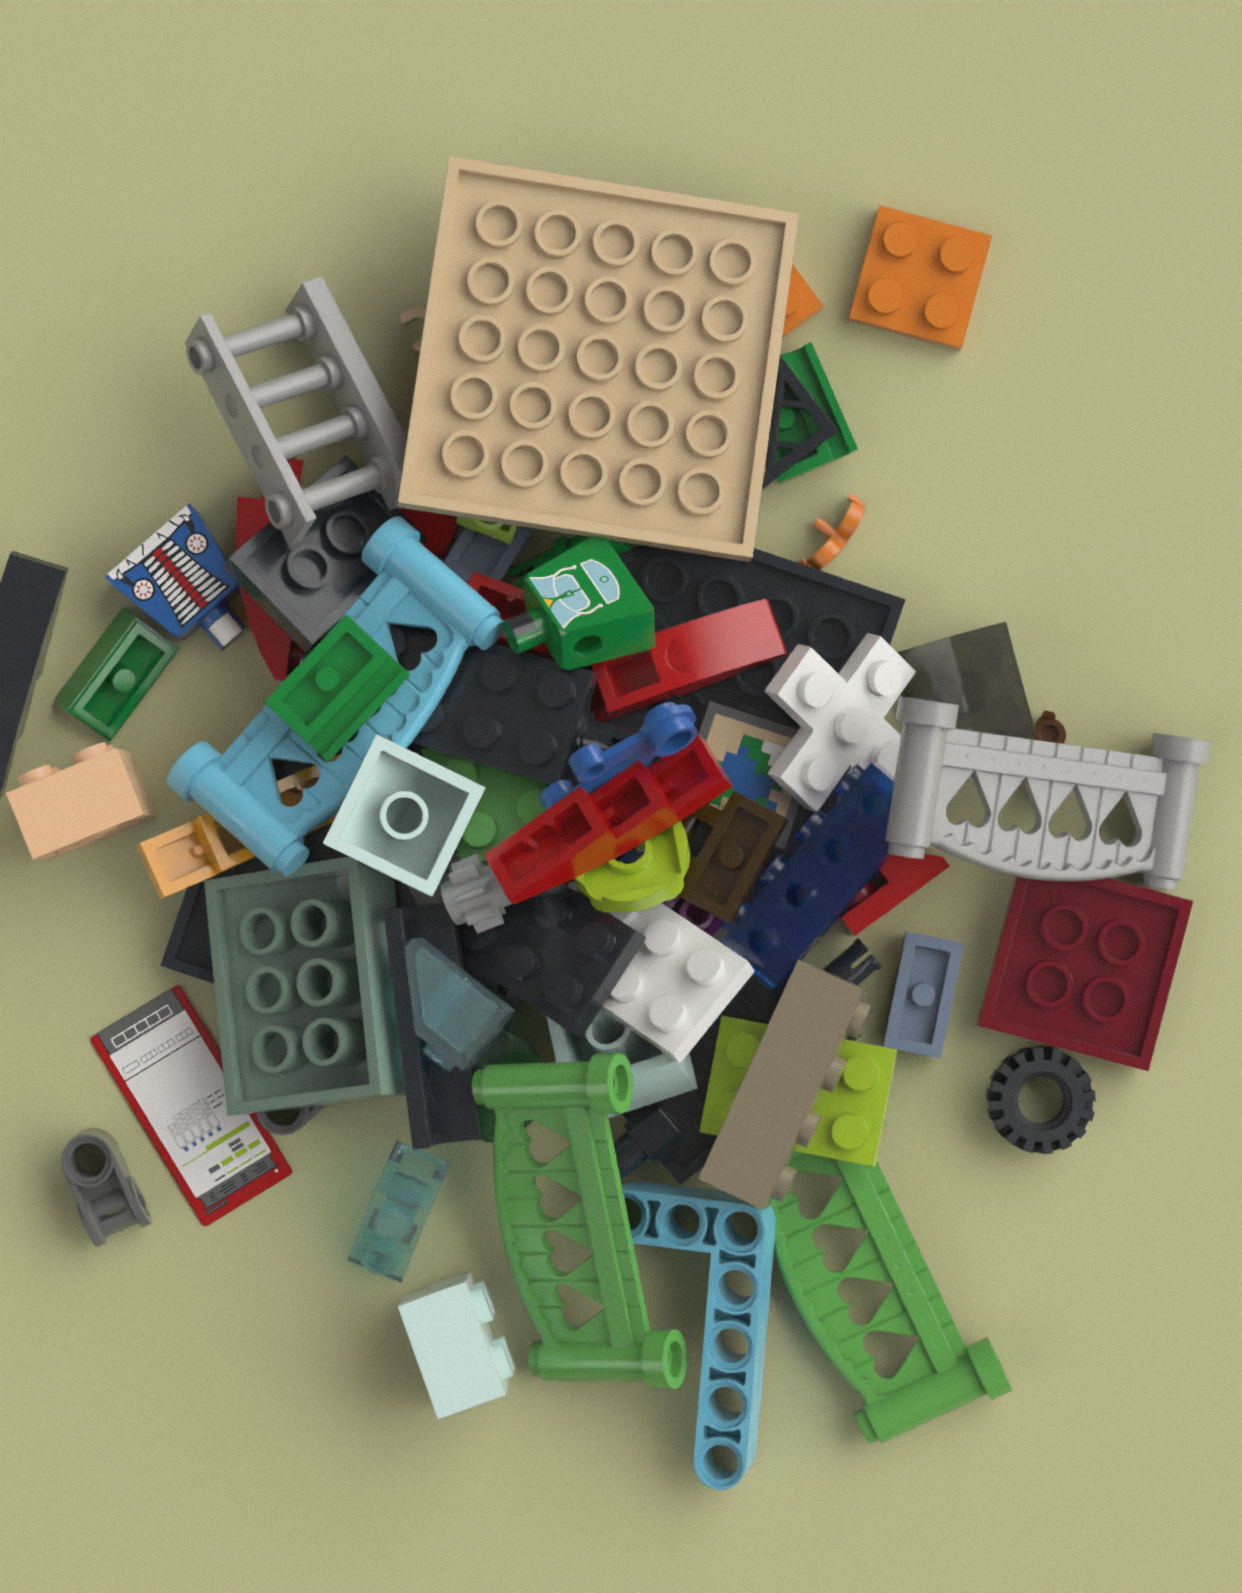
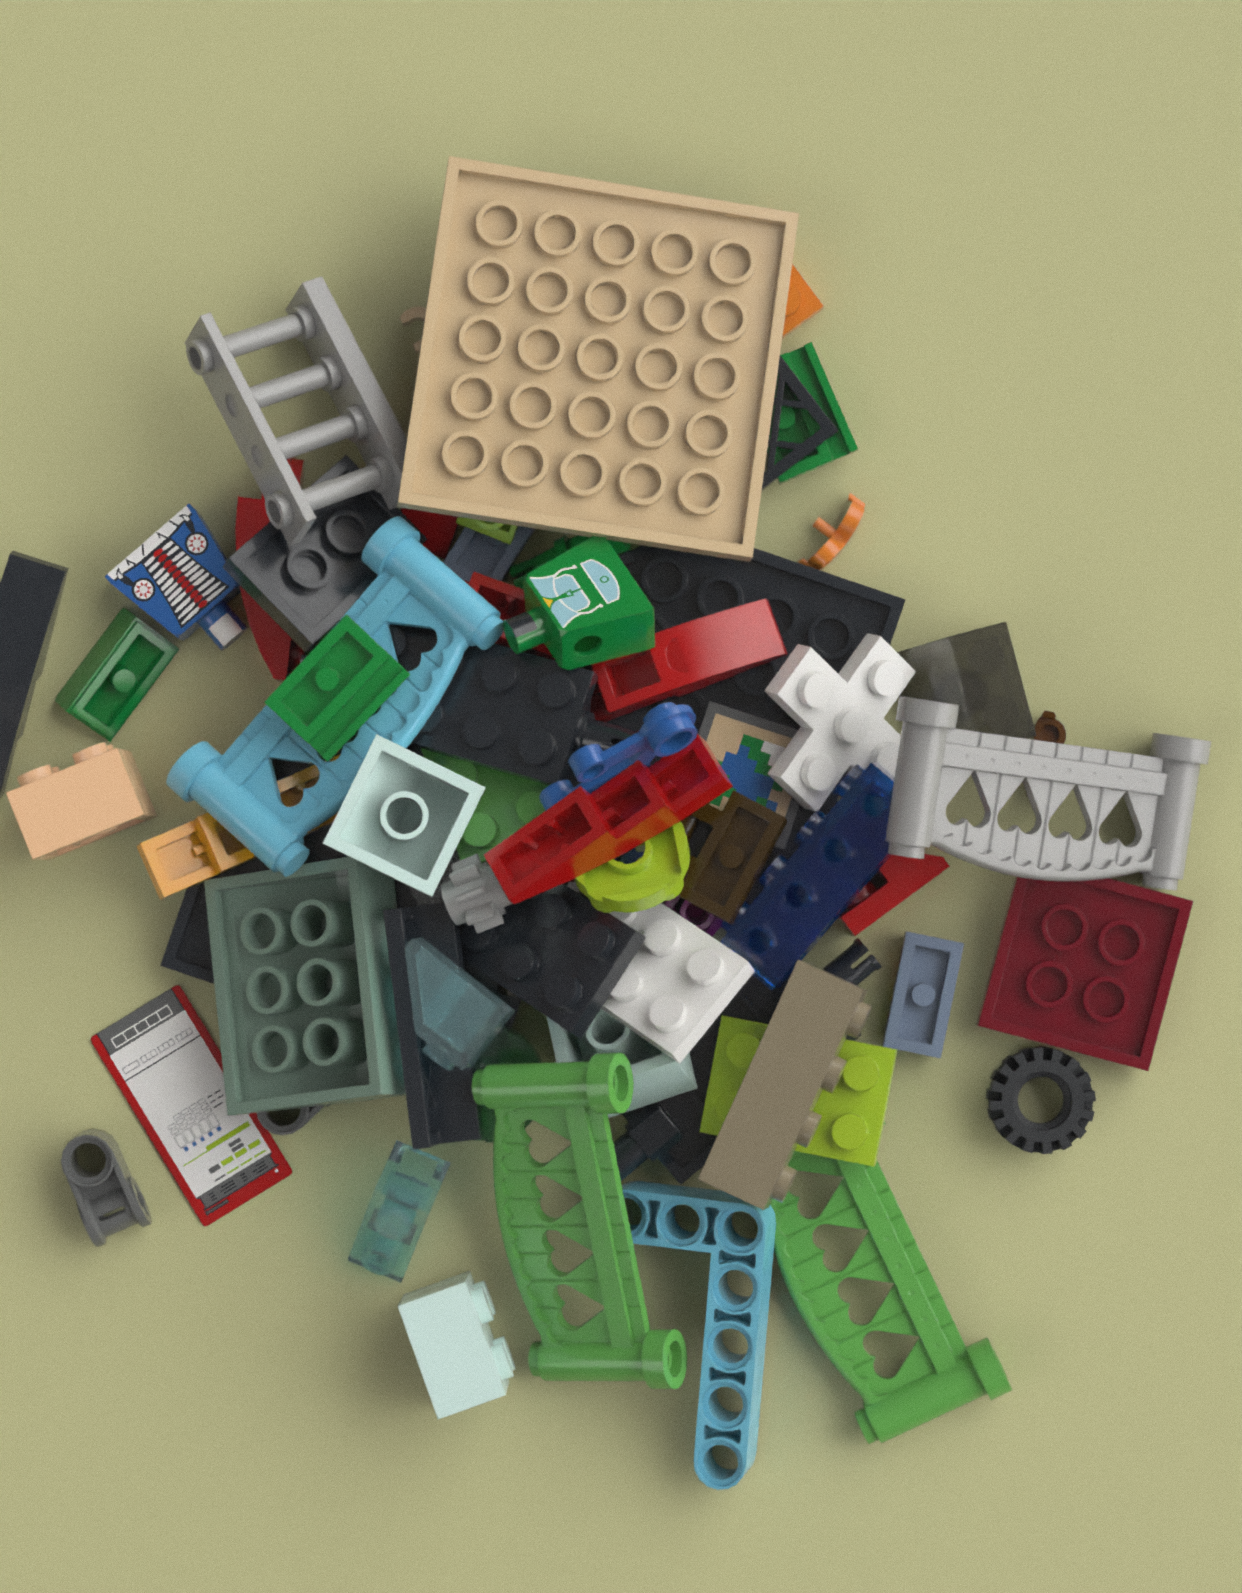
(920, 278): orange plate -> none

